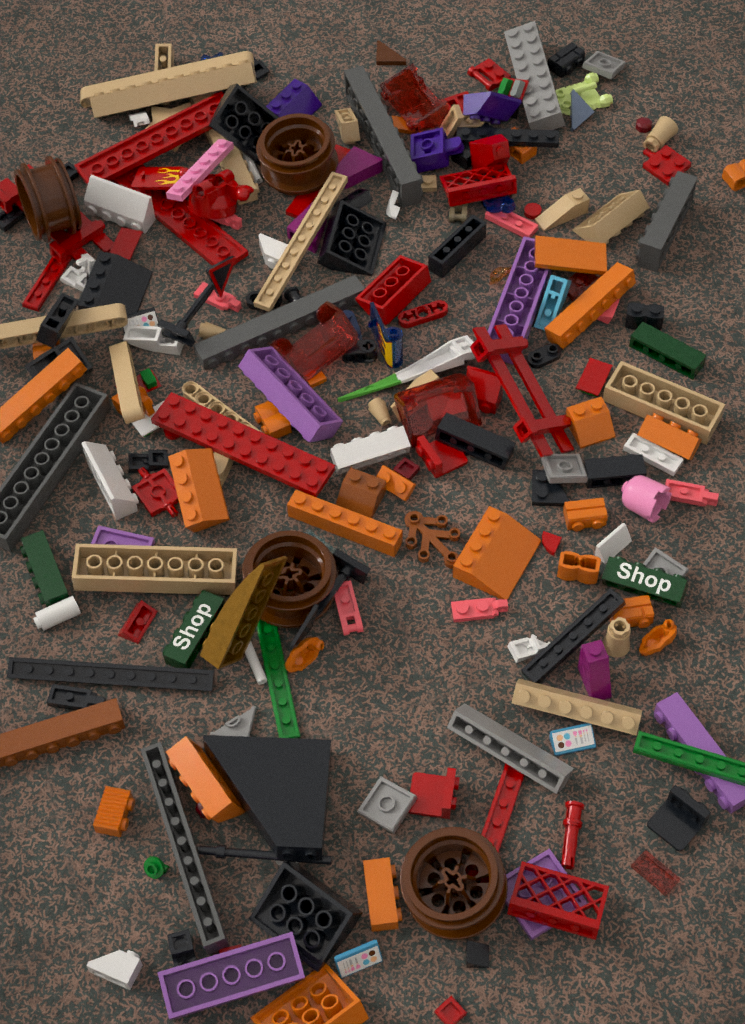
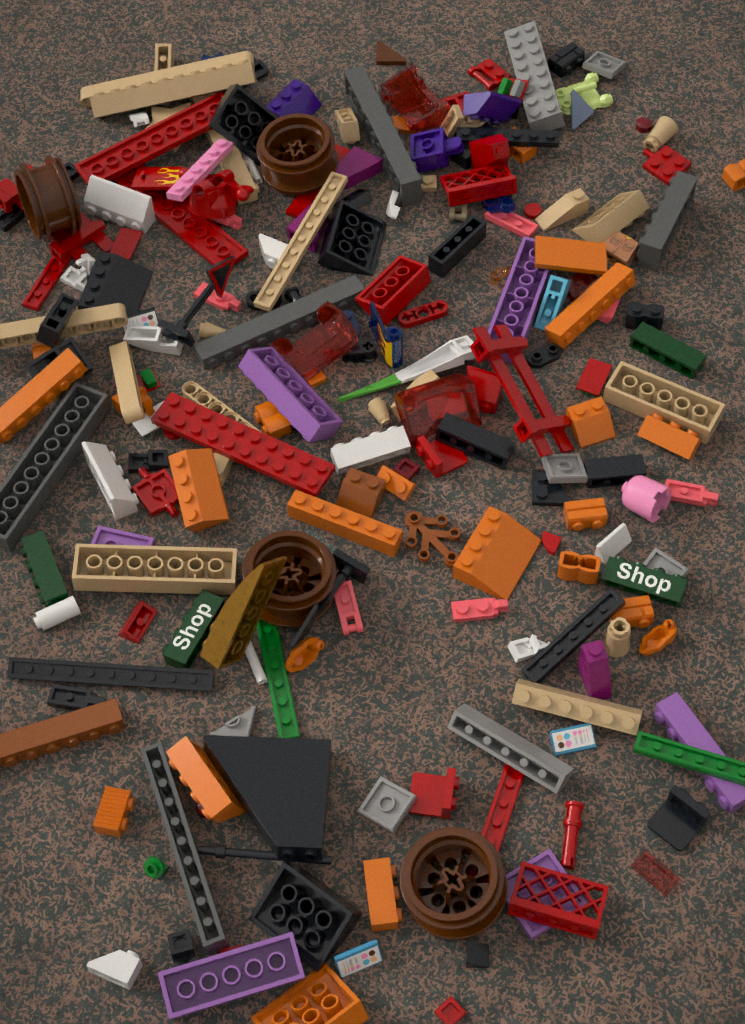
(621, 248): none -> nougat torso
(653, 454): white plate -> none

